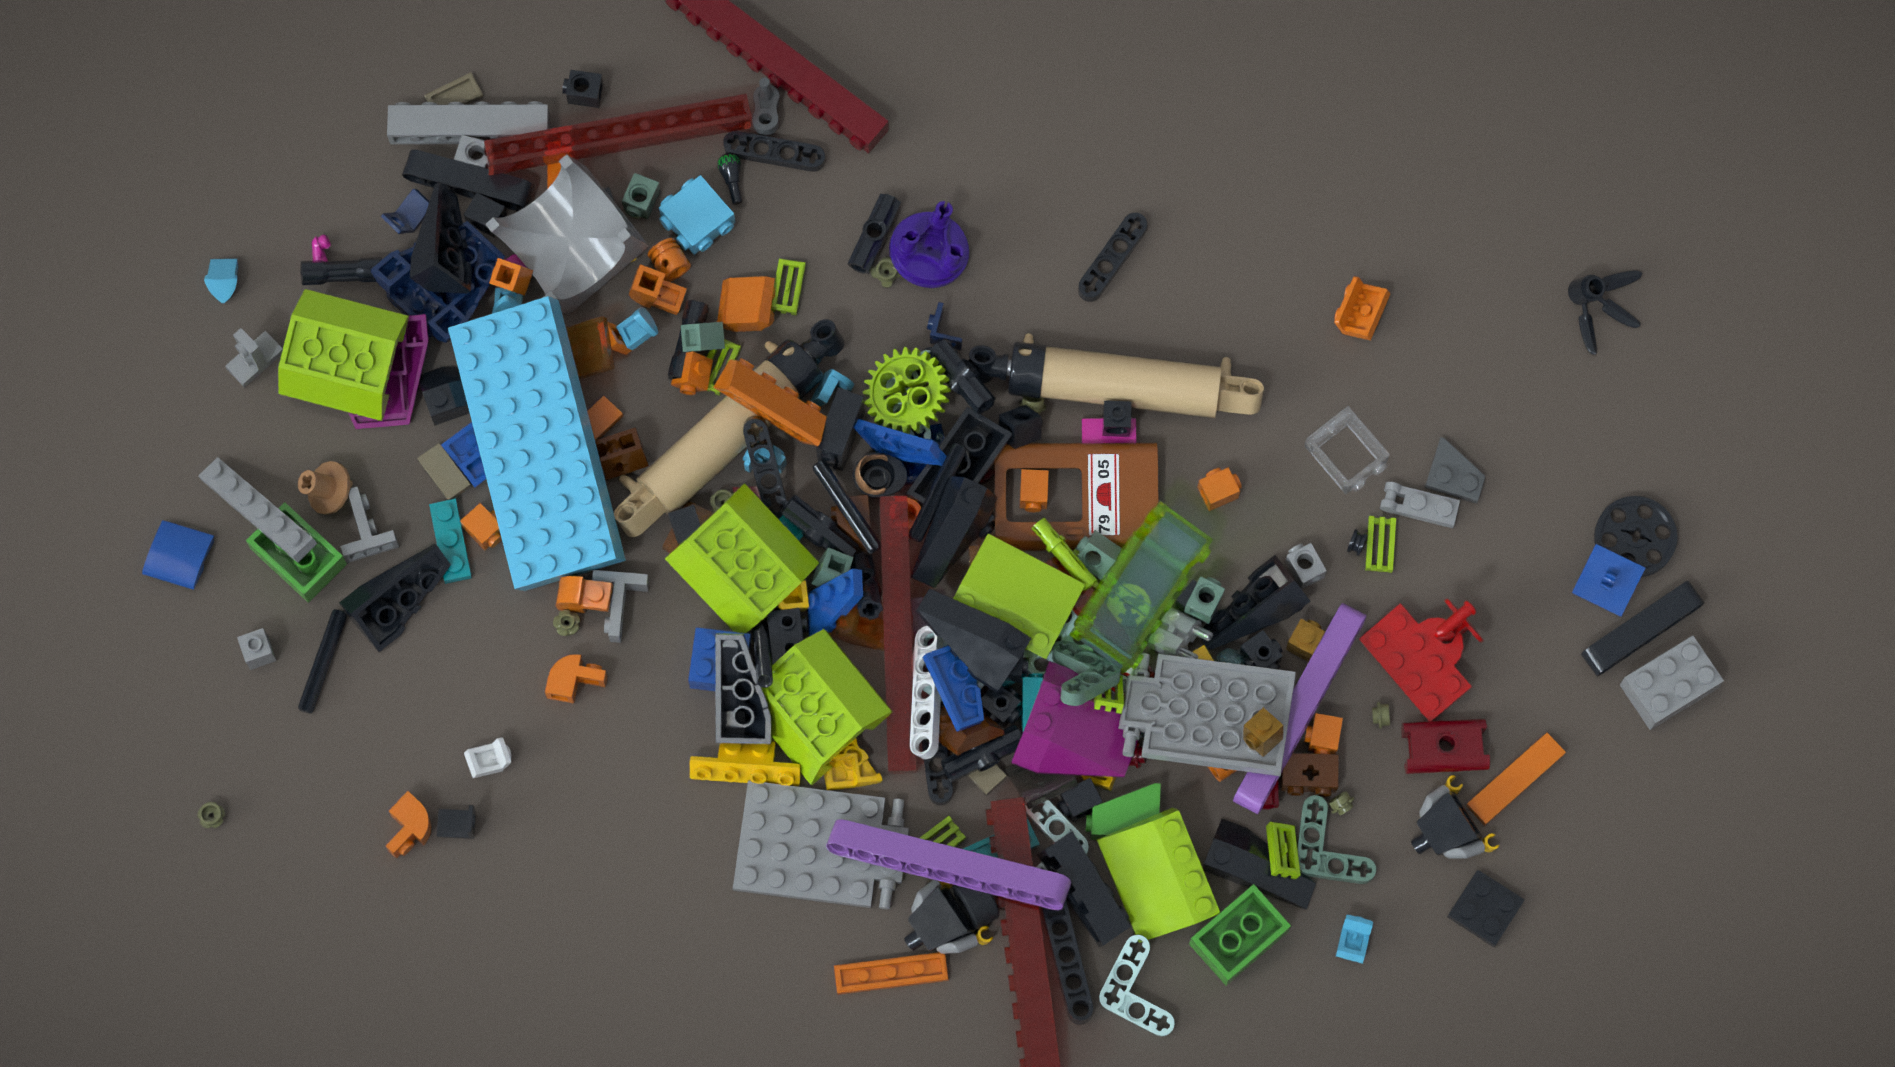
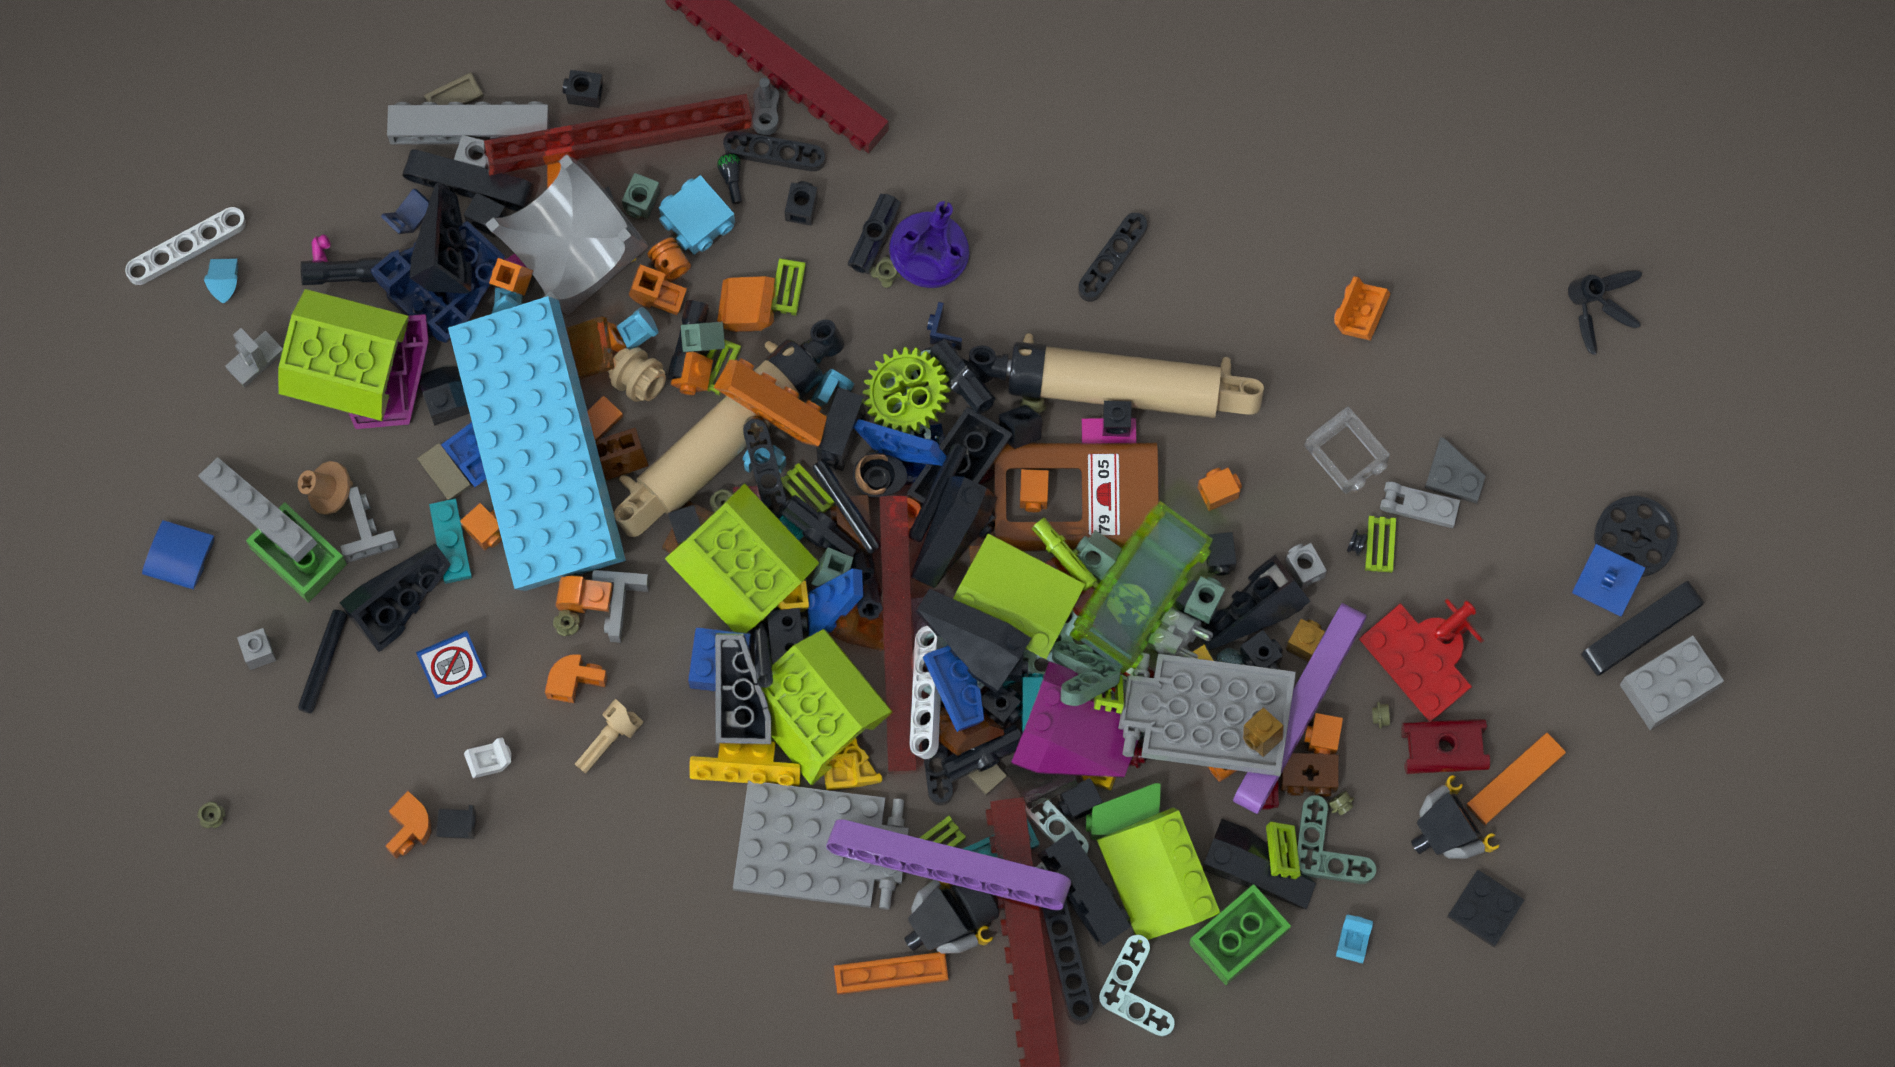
(178, 257): none -> white beam
(451, 664): none -> piece
(618, 722): none -> tan piece
(637, 374): none -> tan piece
(791, 475): none -> lime tile
(797, 213): none -> black brick
(1222, 556): none -> black brick

